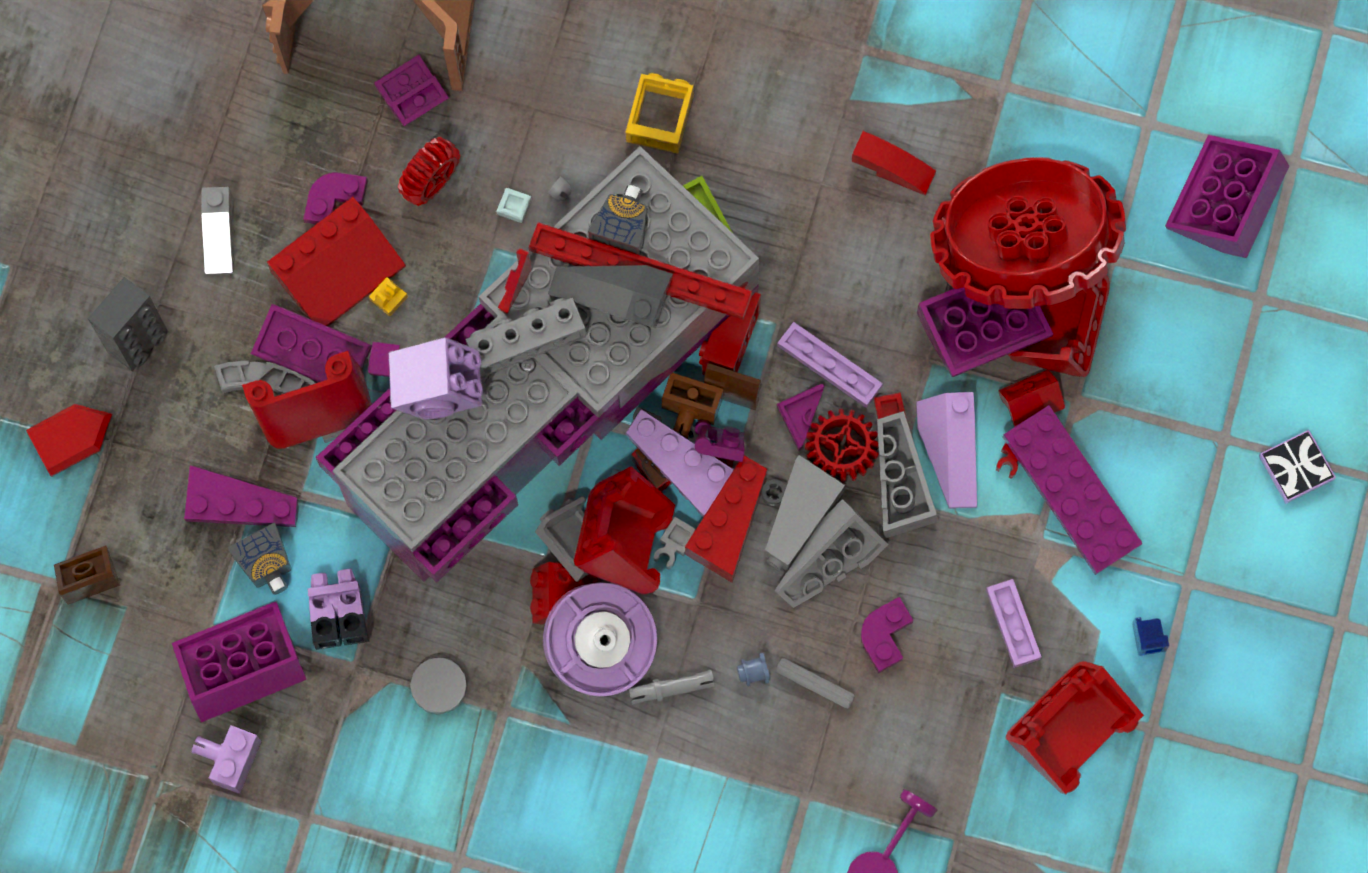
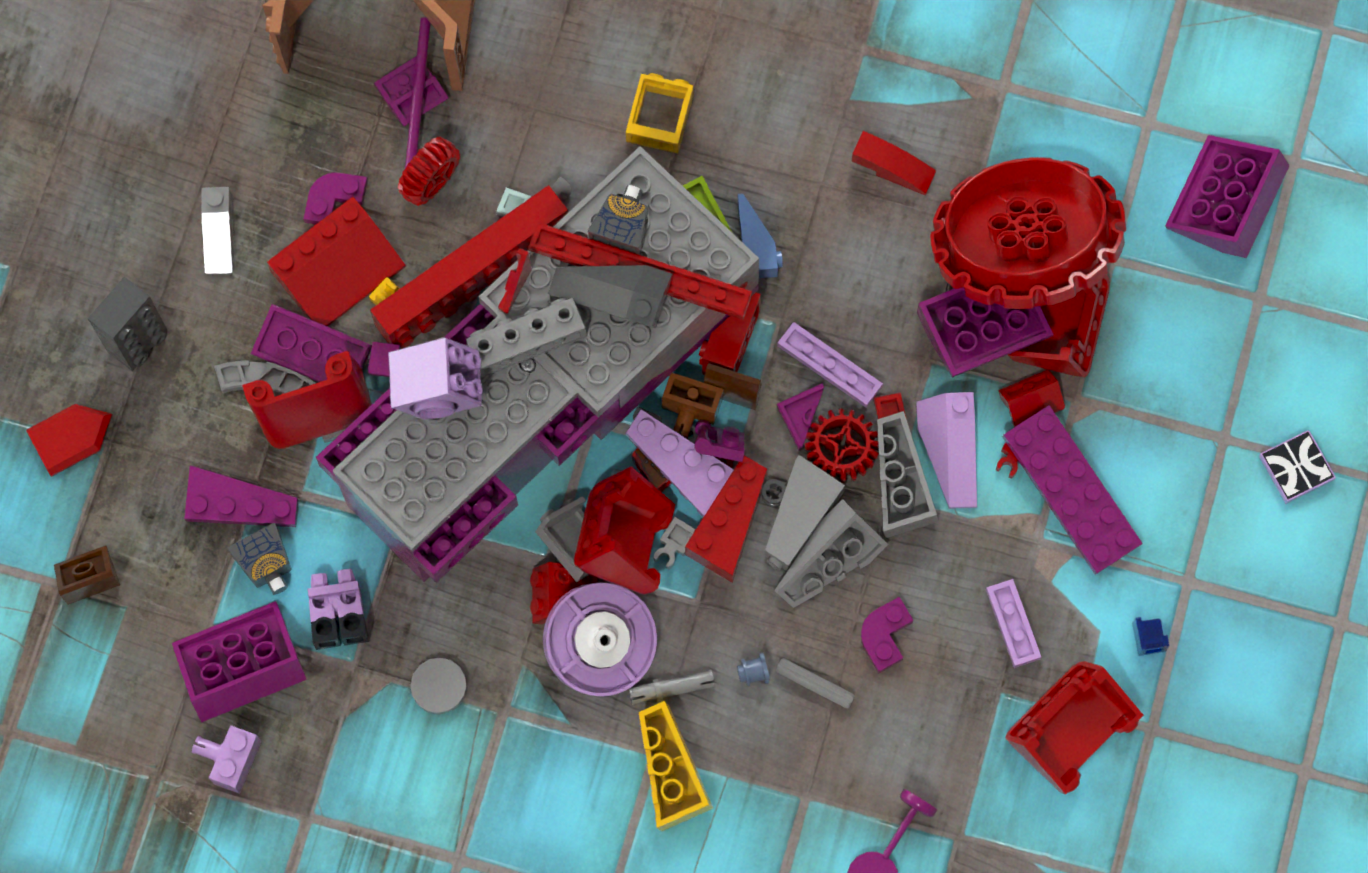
(418, 89): none -> magenta piece
(464, 271): none -> red brick
(672, 773): none -> yellow wedge
(758, 239): none -> medium blue slope

